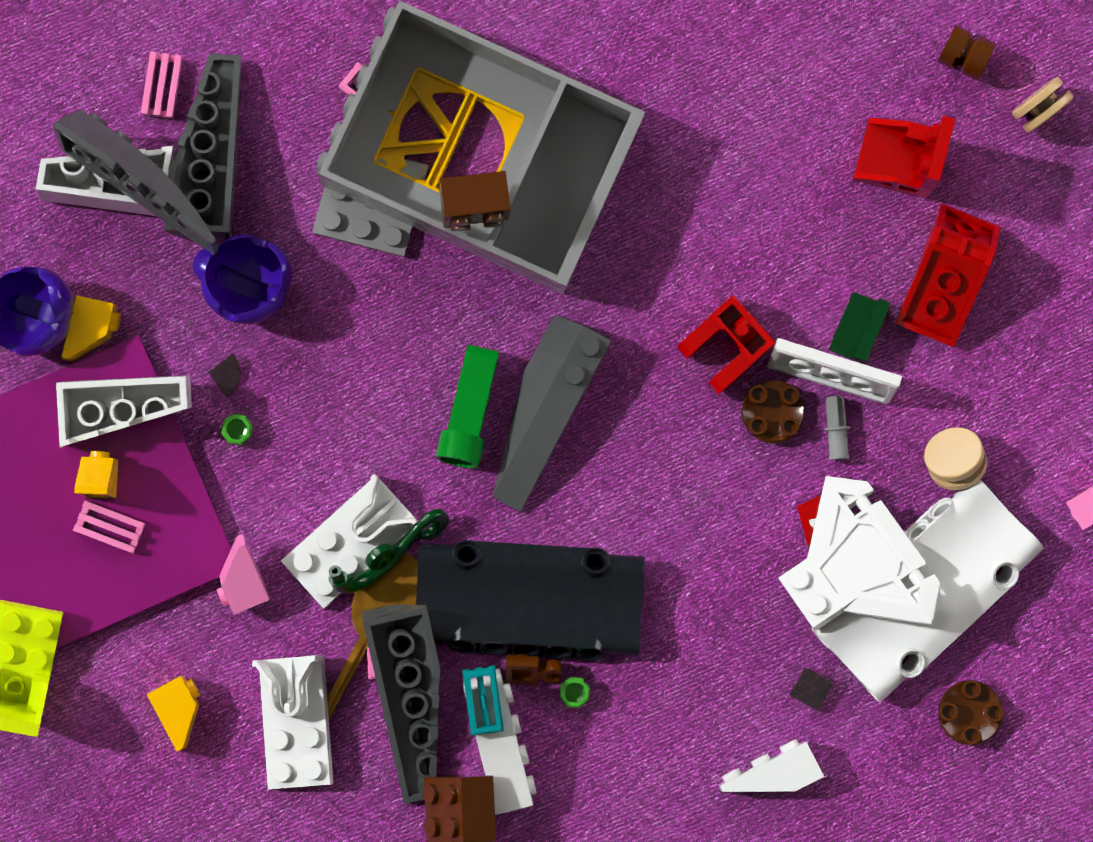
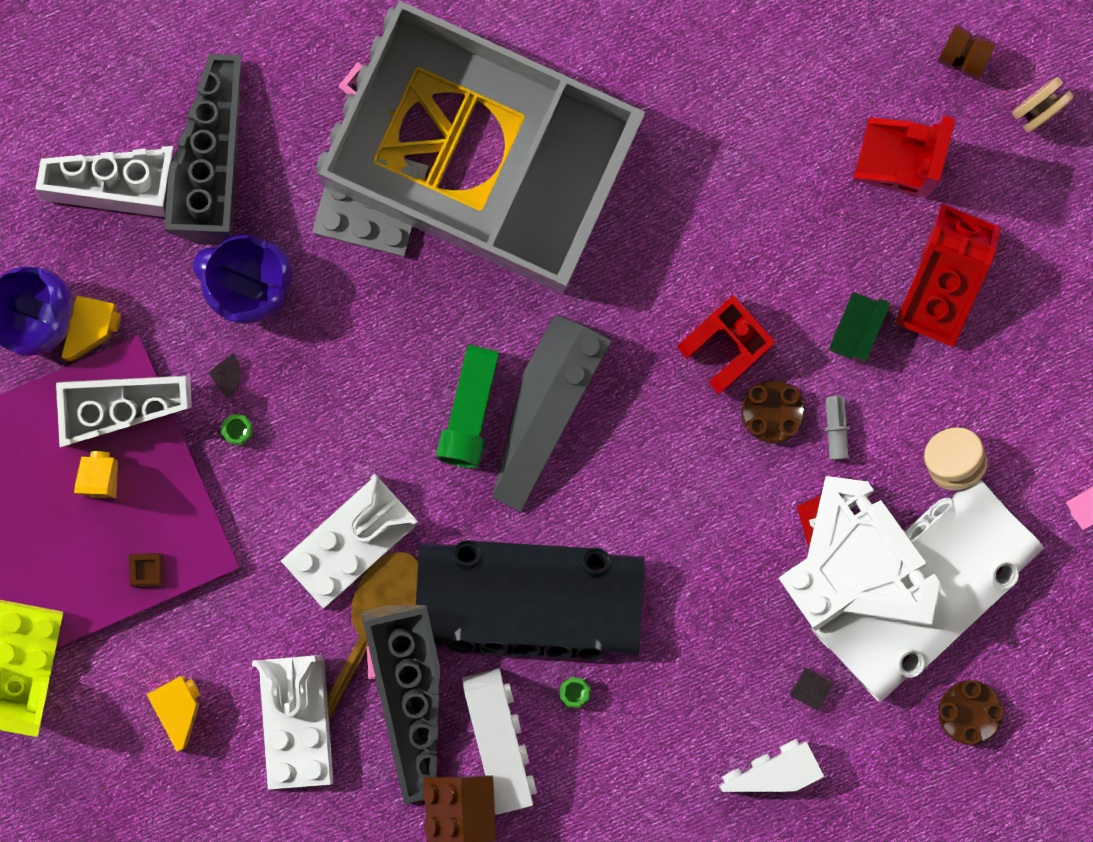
(83, 516): bright pink tile -> none
(131, 172): dark grey wedge -> none
(146, 569): none -> reddish brown tile
(165, 59): bright pink tile -> none
(241, 580): bright pink slope -> none
(385, 556): dark green plant -> none
(474, 200): reddish brown brick -> none
(479, 673): teal tile -> none
(527, 670): reddish brown plate -> none
(833, 371): white tile -> none

